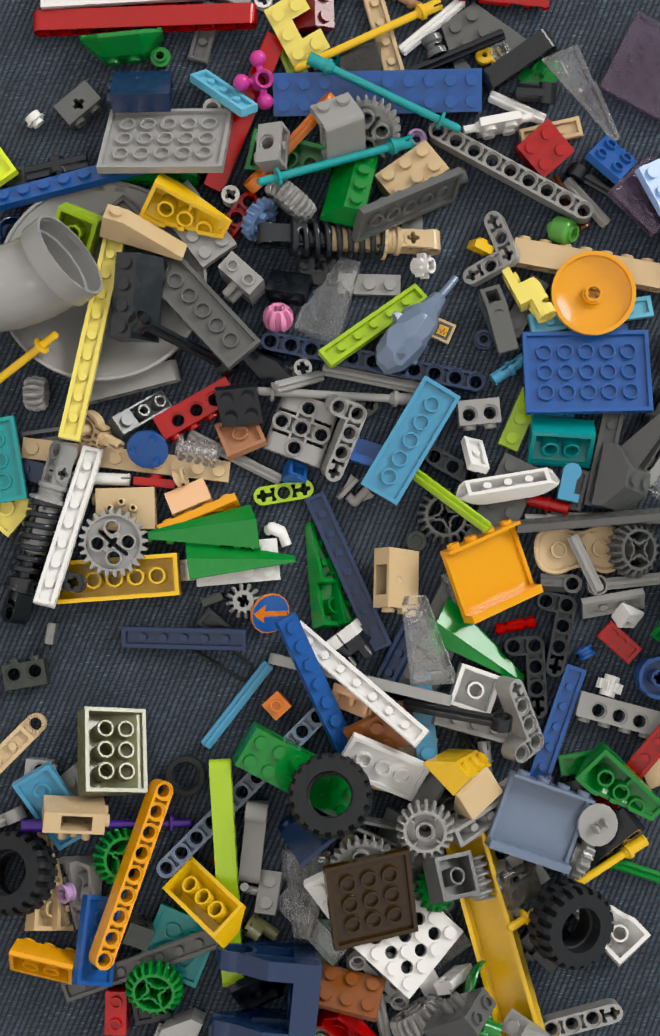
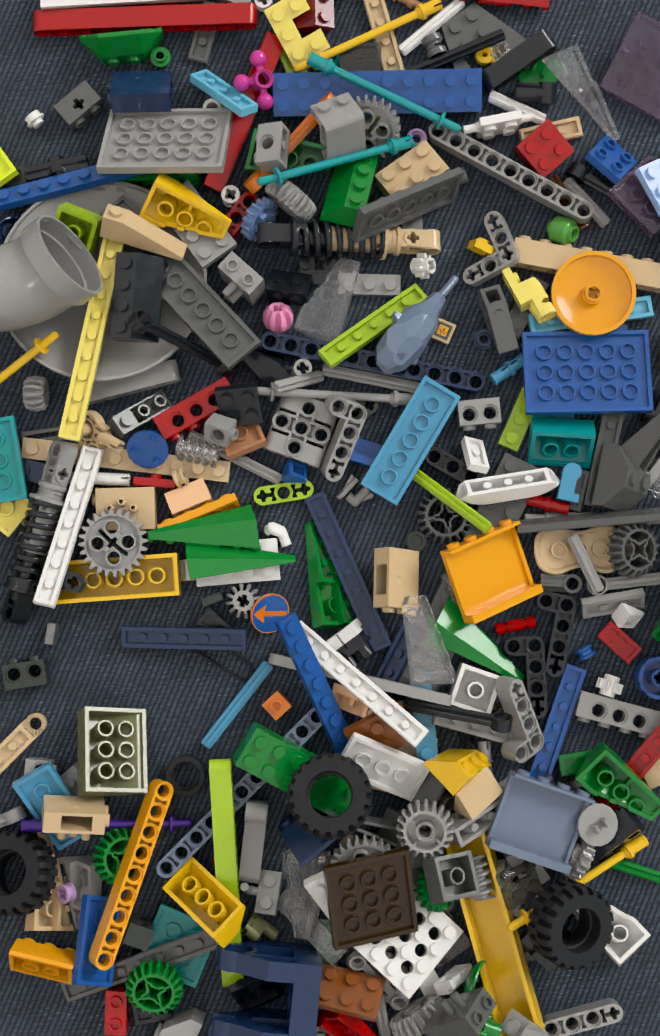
(220, 430): none -> light grey brick

